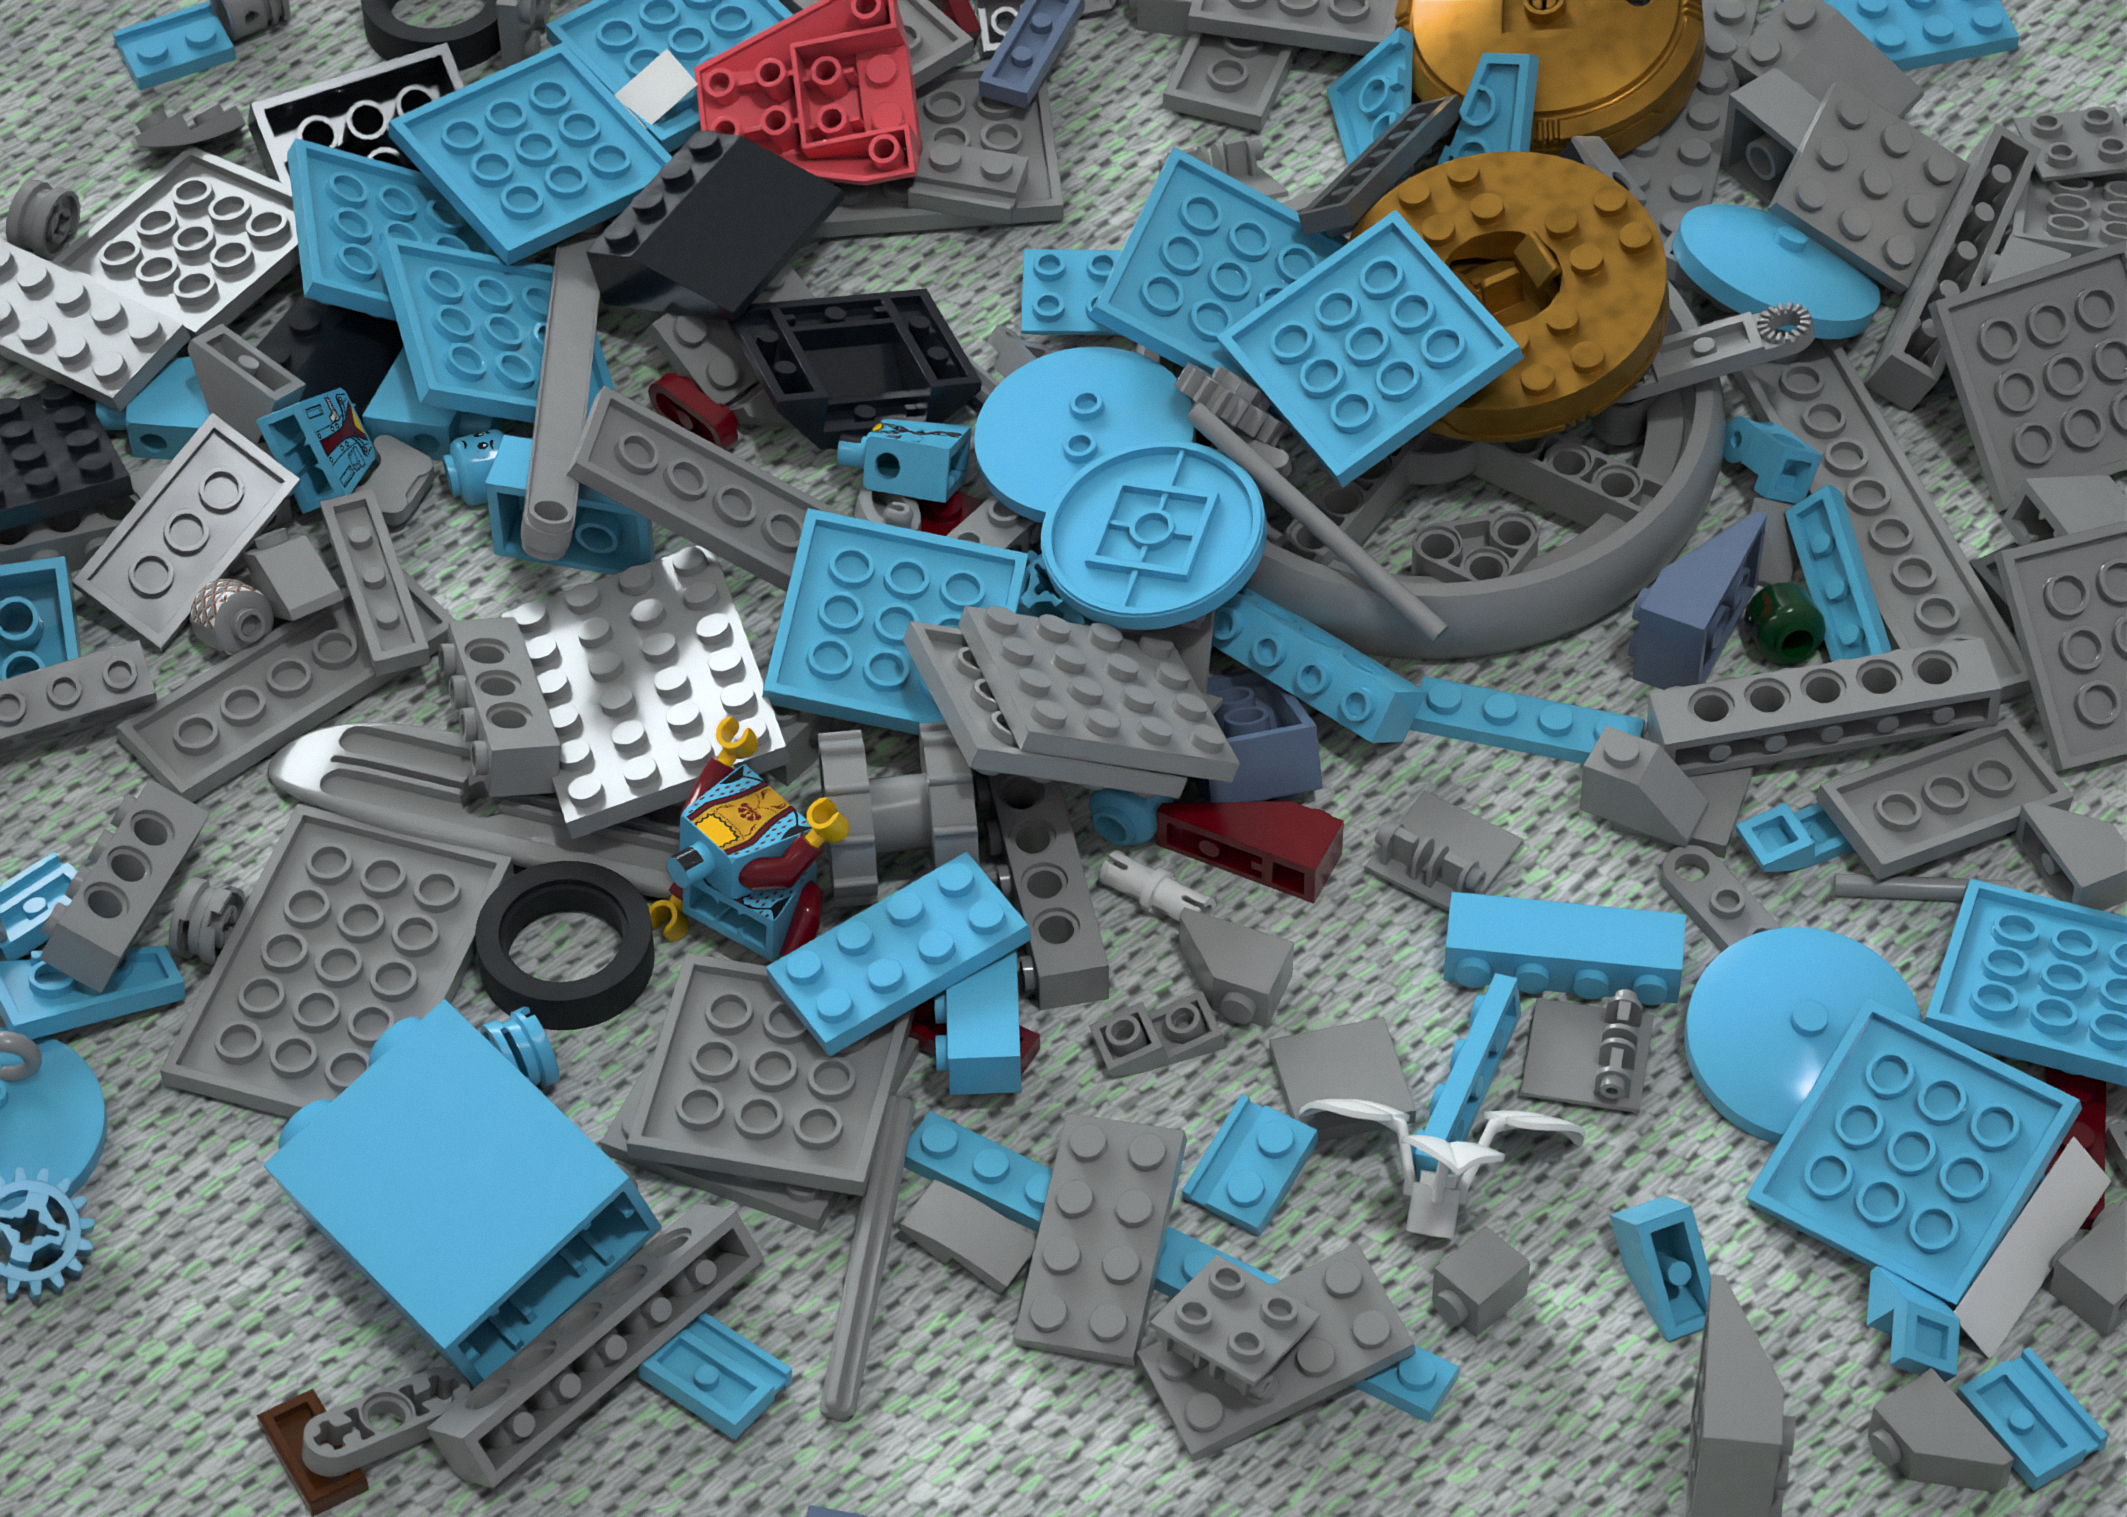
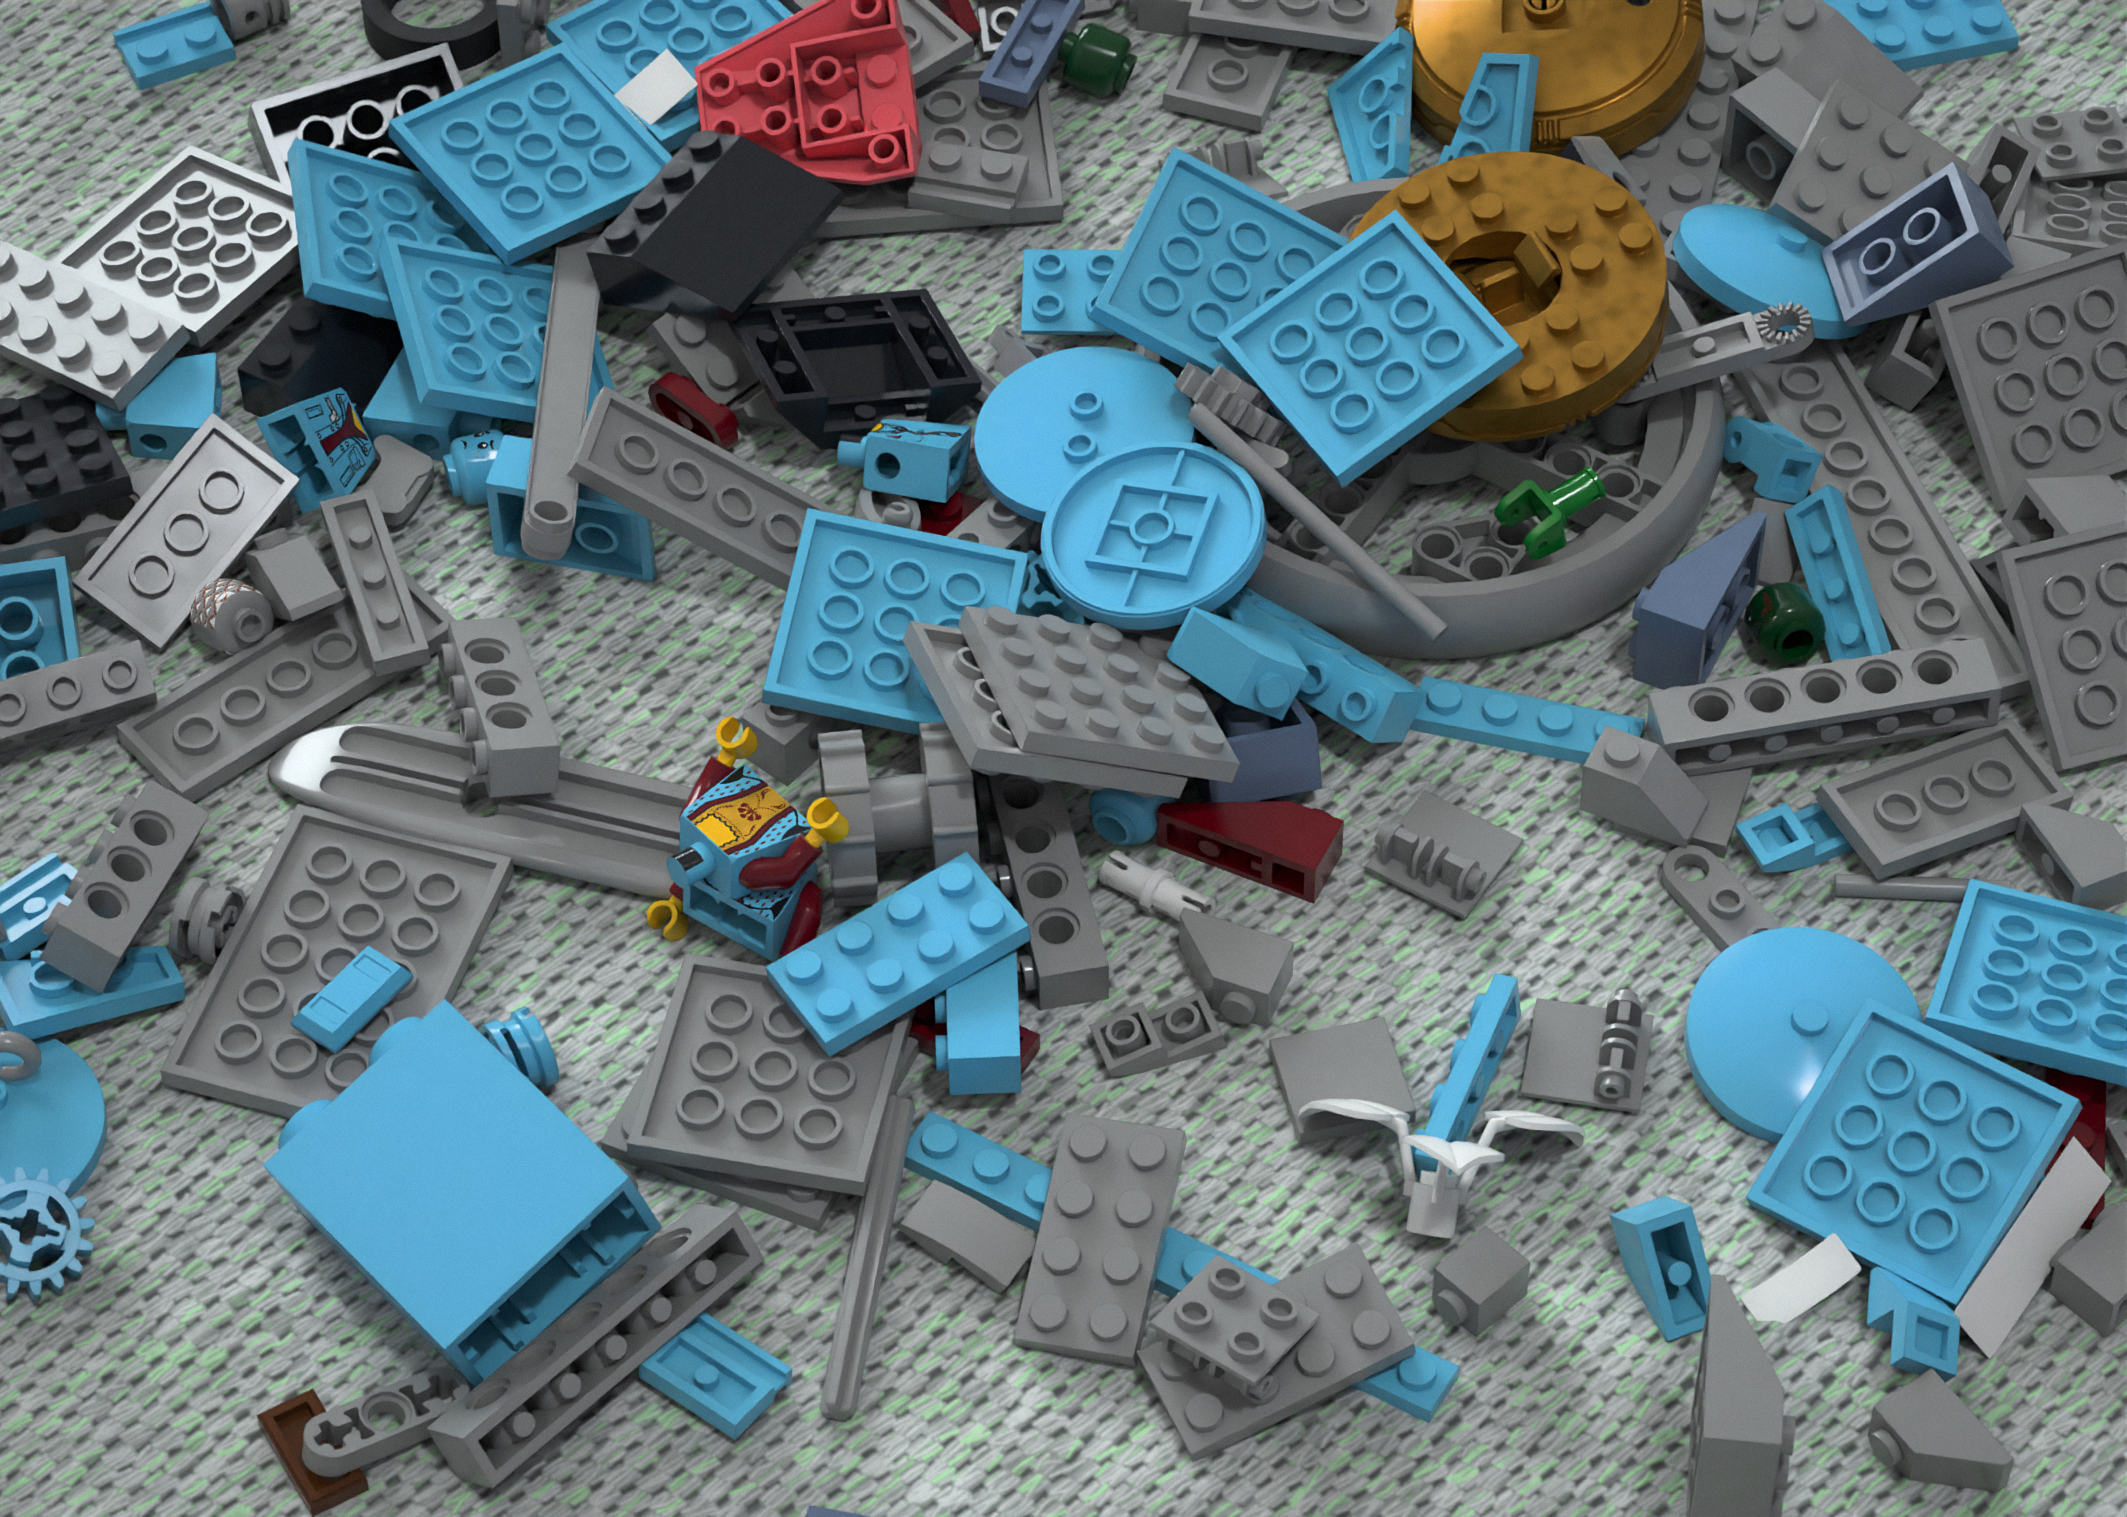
(42, 218): light grey wheel -> none
(170, 134): light grey slope -> none
(241, 380): light grey slope -> none
(351, 999): none -> medium azure tile
(563, 888): black tyre -> none
(640, 682): light grey plate -> none
(1097, 60): none -> dark green head
(1239, 662): none -> medium azure slope
(1251, 1165): medium azure plate -> none
(1380, 166): dark grey plate -> none
(1551, 509): none -> green piece
(1565, 947): medium azure brick -> none
(1803, 1282): none -> white sticker
(1918, 250): none -> sand blue slope
(2033, 1418): medium azure plate -> none

